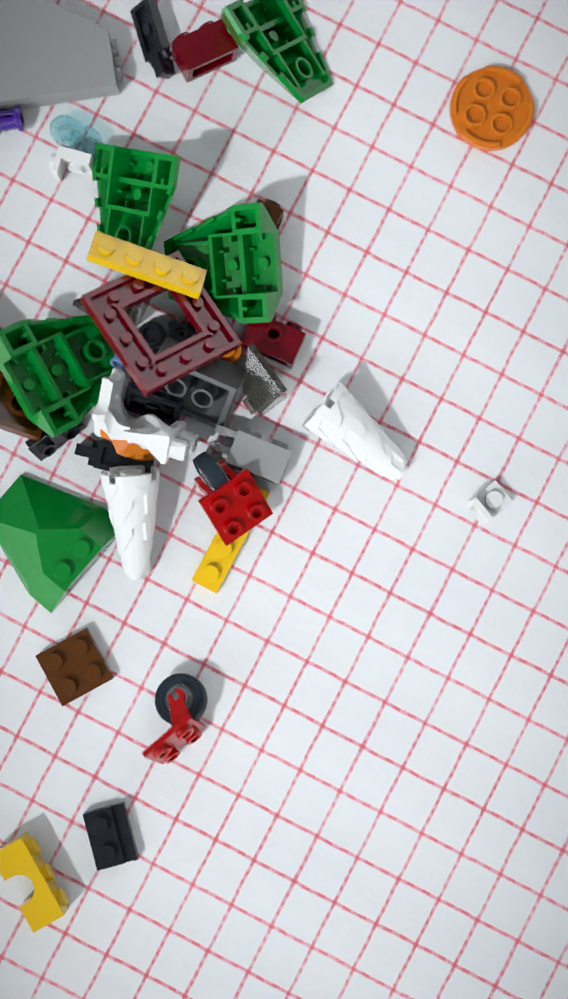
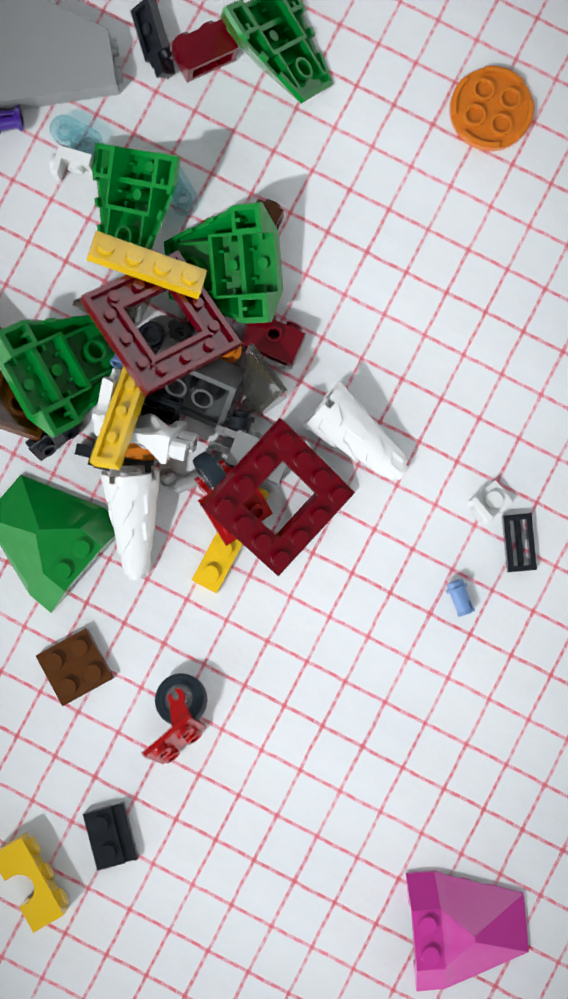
(118, 424): none -> yellow plate
(176, 482): none -> light grey arm
(184, 188): none -> clear light blue plate
(227, 498): none -> dark red plate
(240, 419): none -> black plate
(460, 597): none -> medium blue pin
(462, 928): none -> dark pink wedge
(518, 541): none -> black tile

